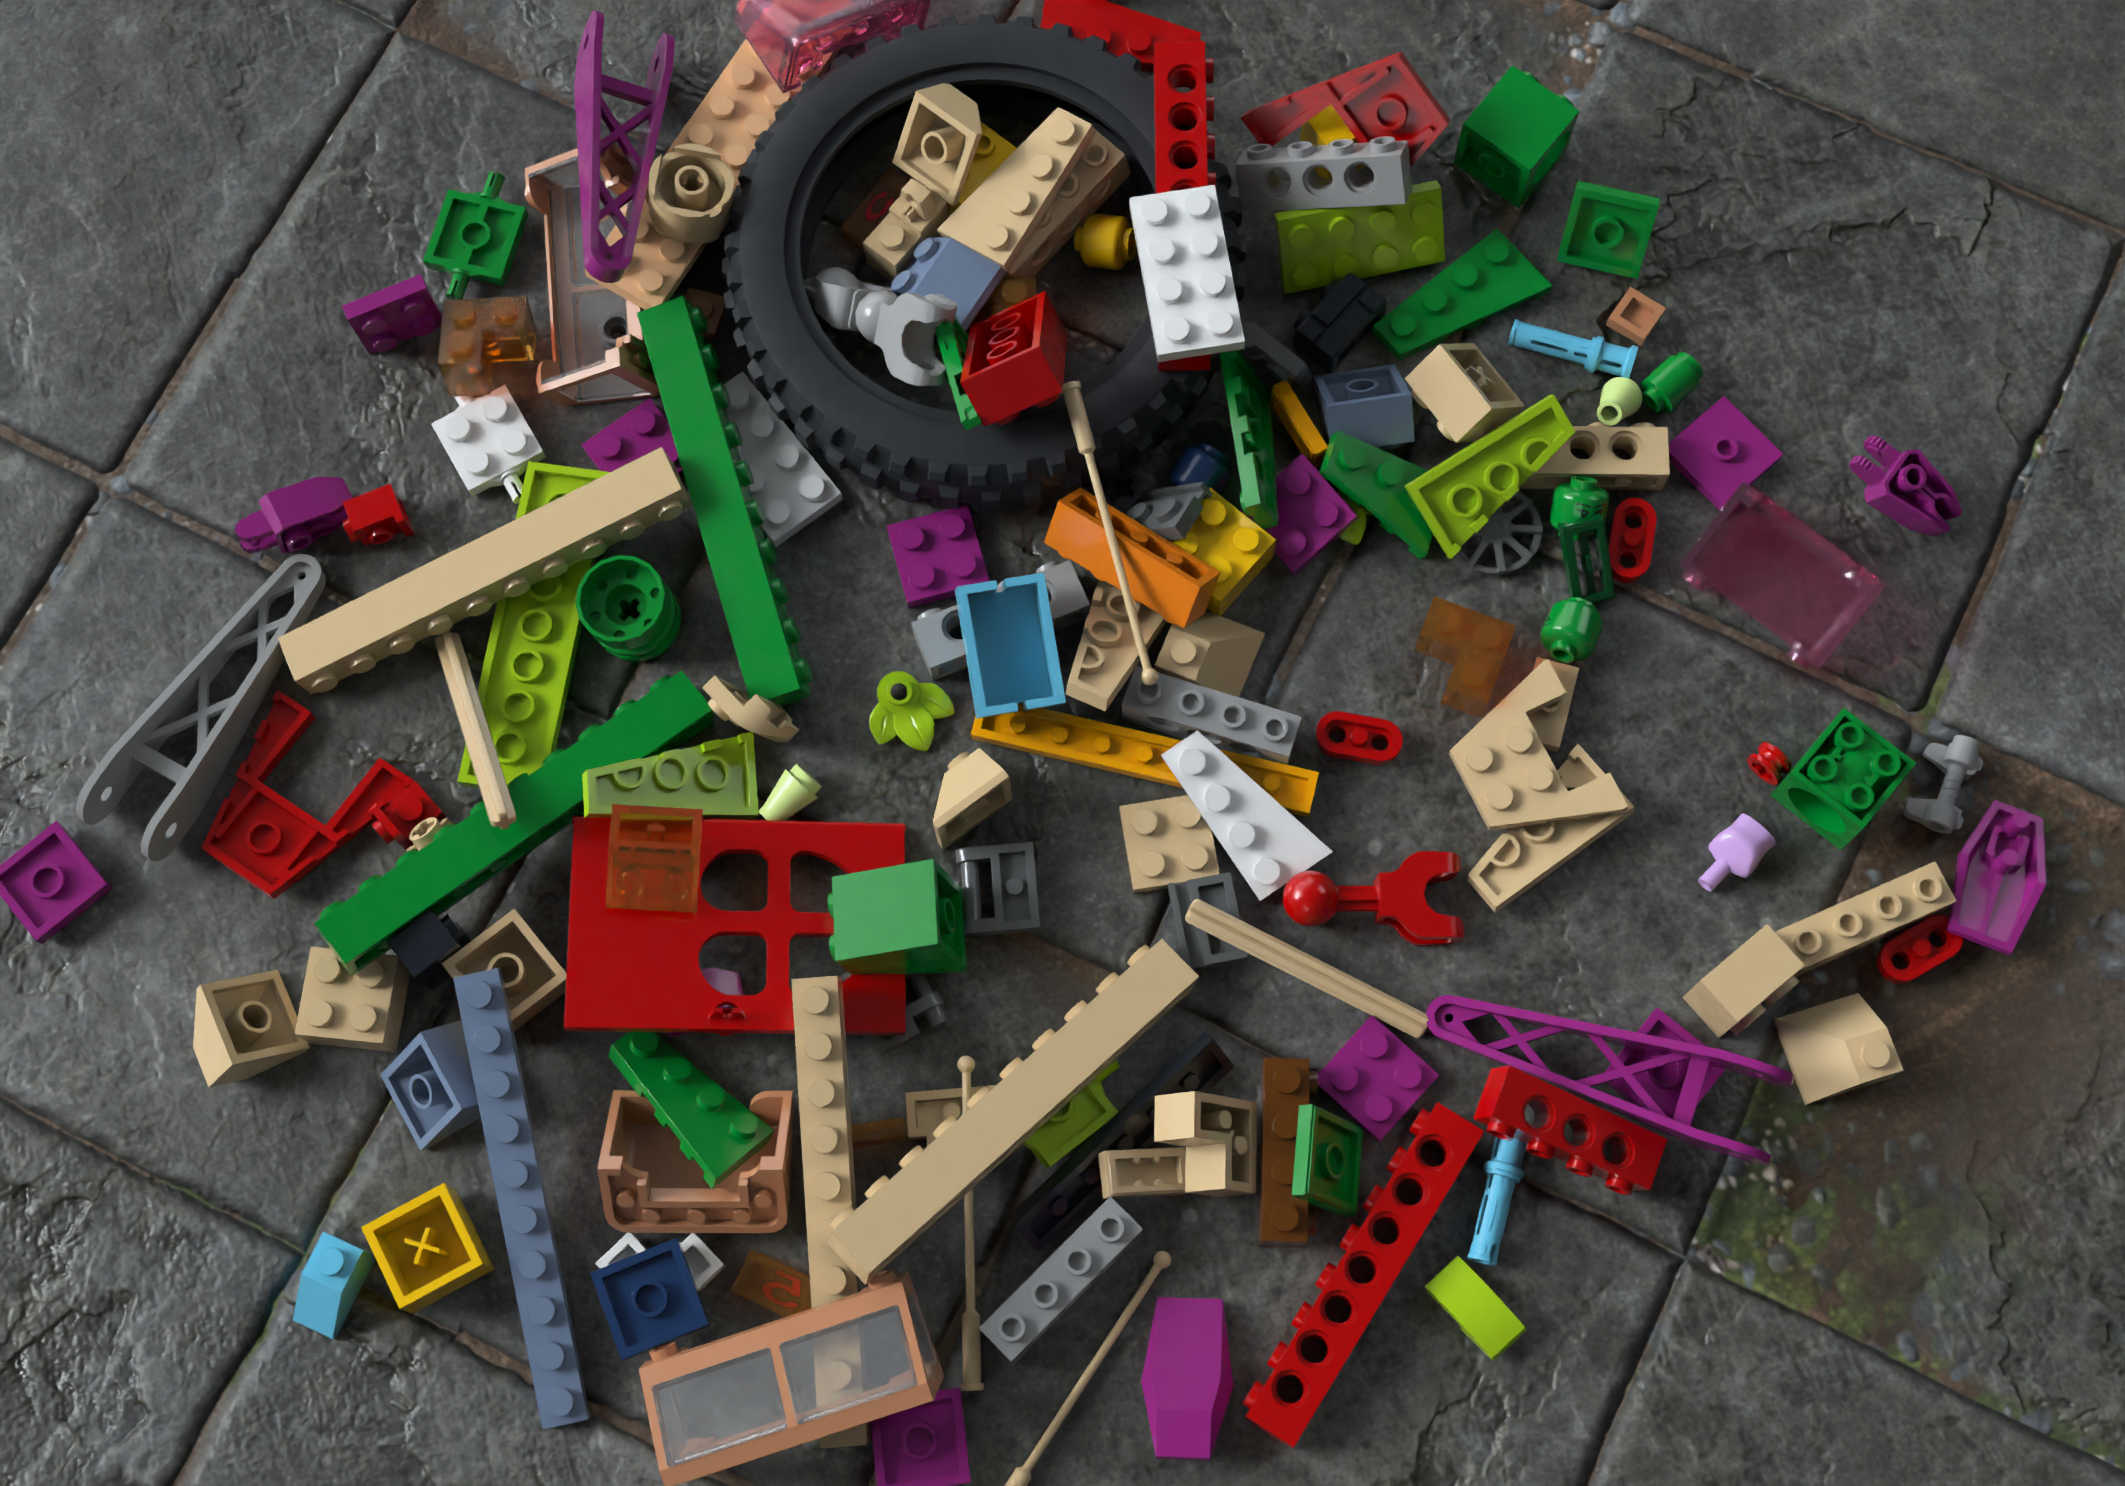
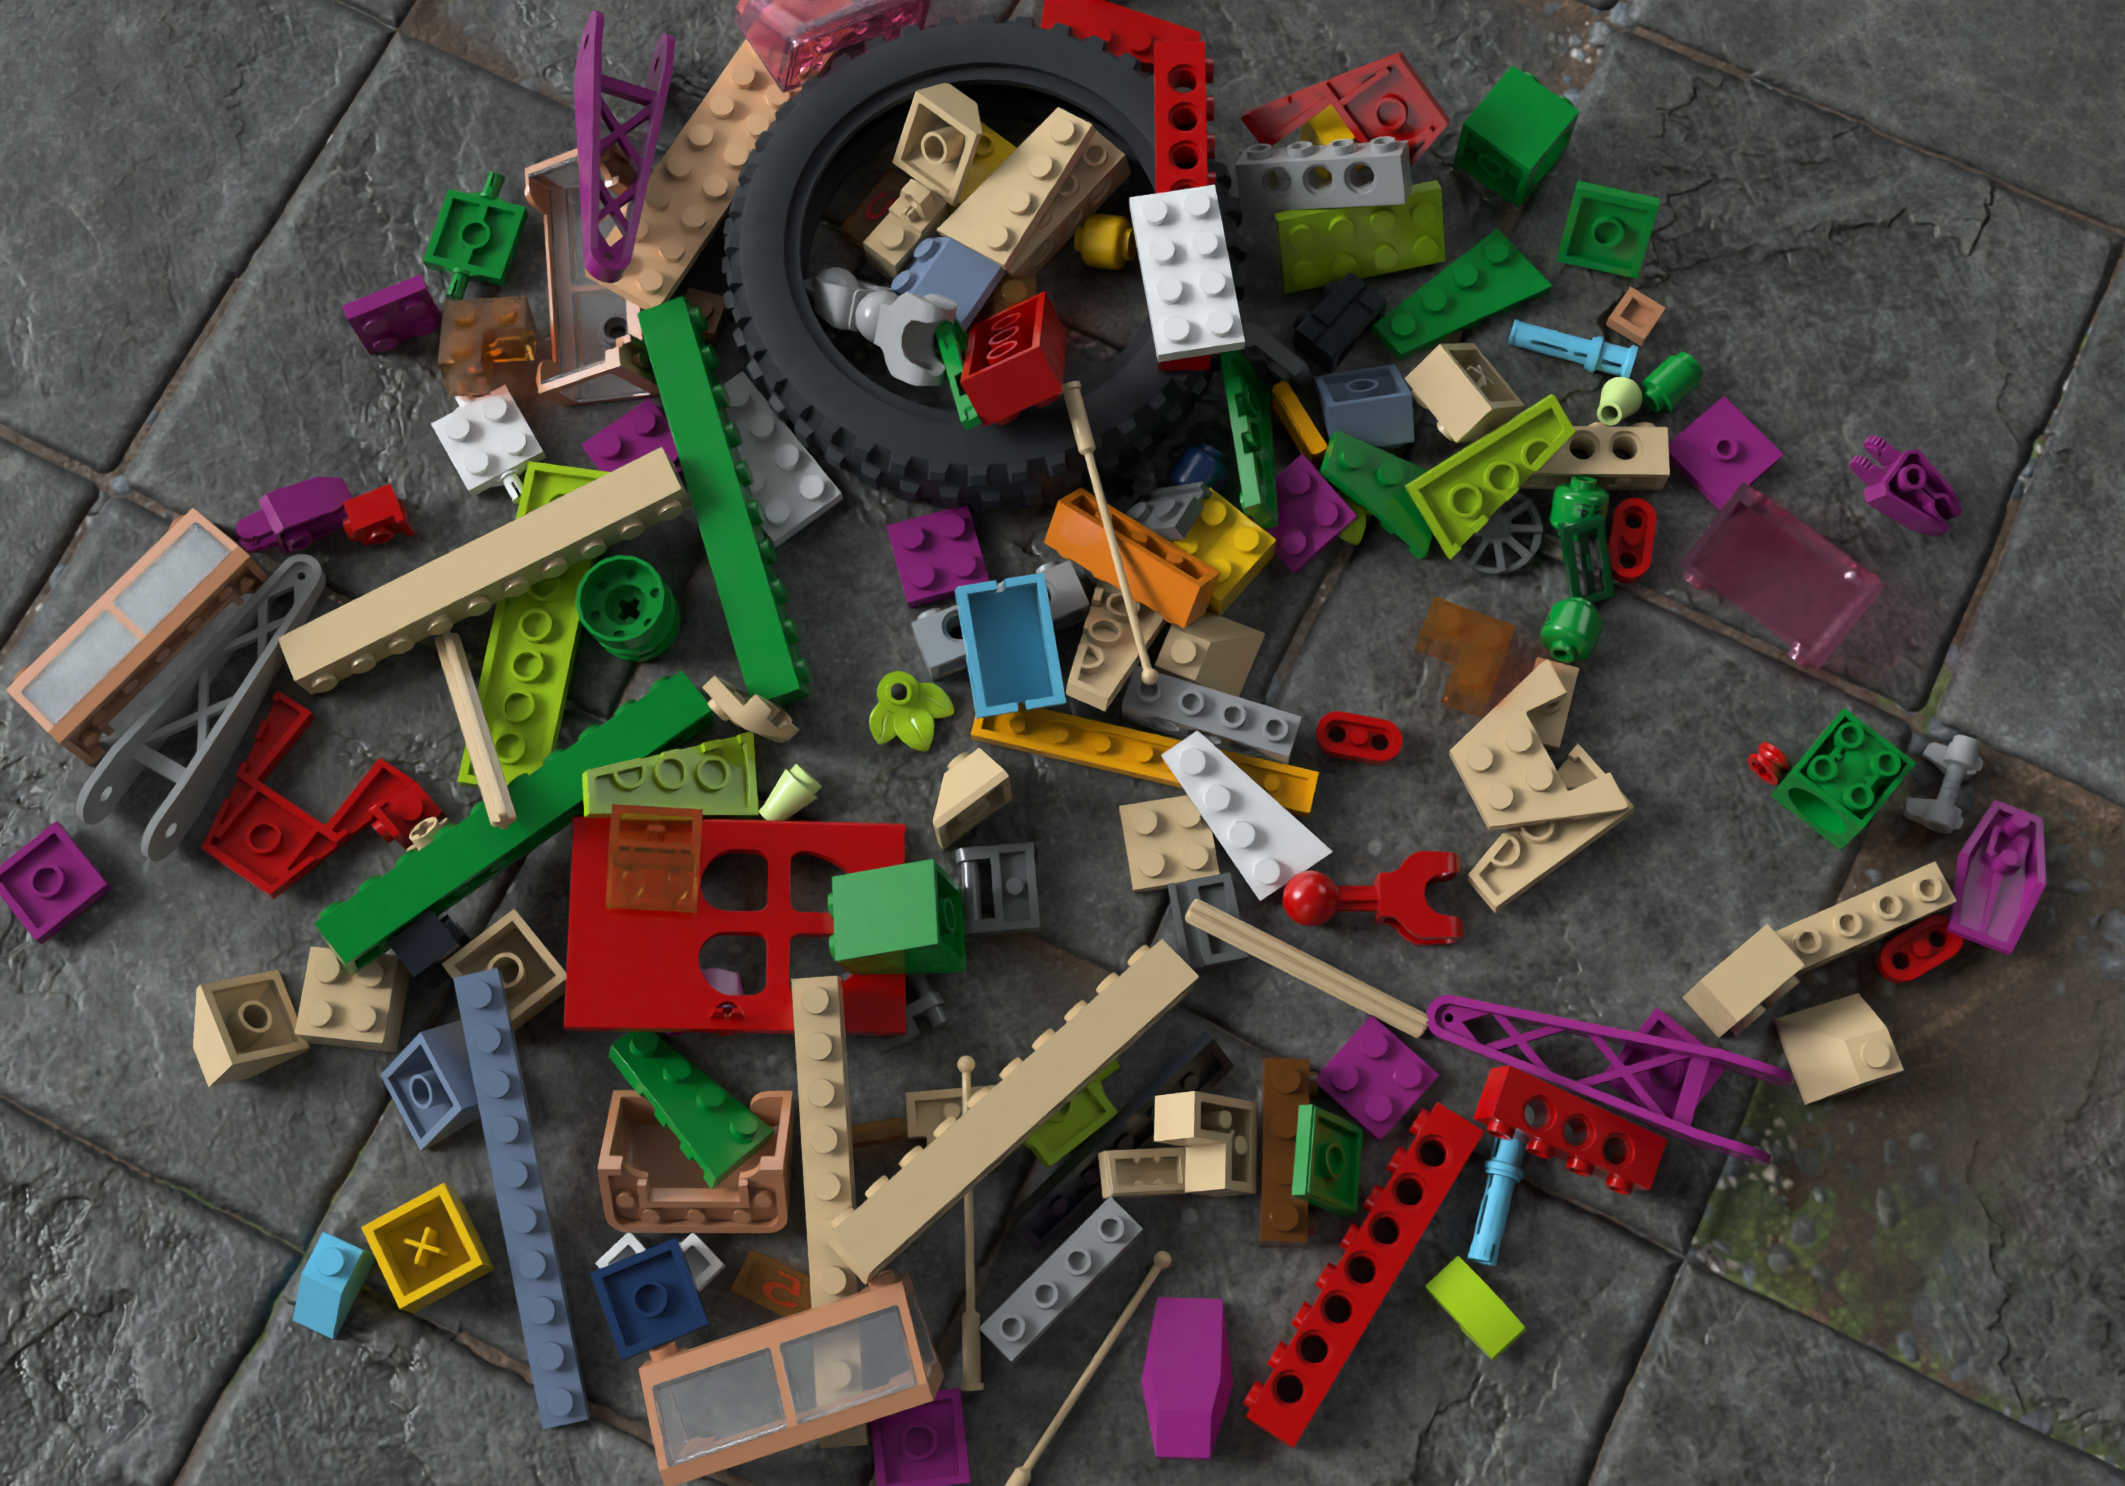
(134, 633): none -> windscreen
(690, 194): tan brick -> none
(1737, 851): lavender piece -> none

